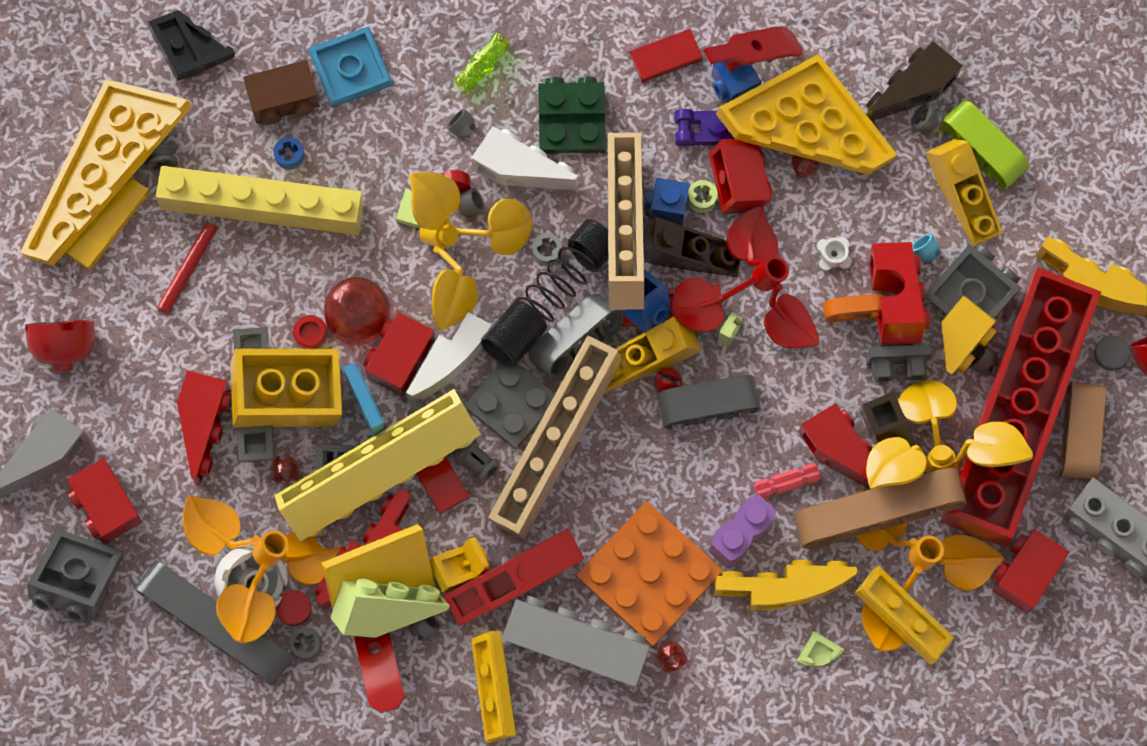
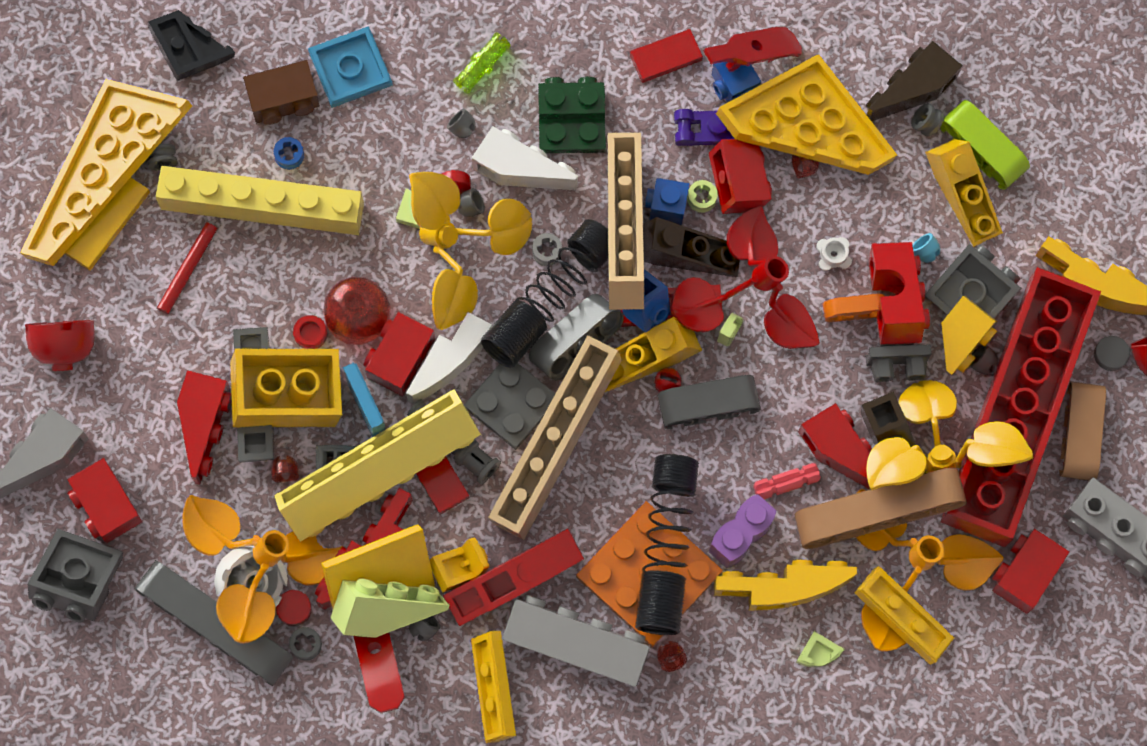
(663, 591): none -> black piece

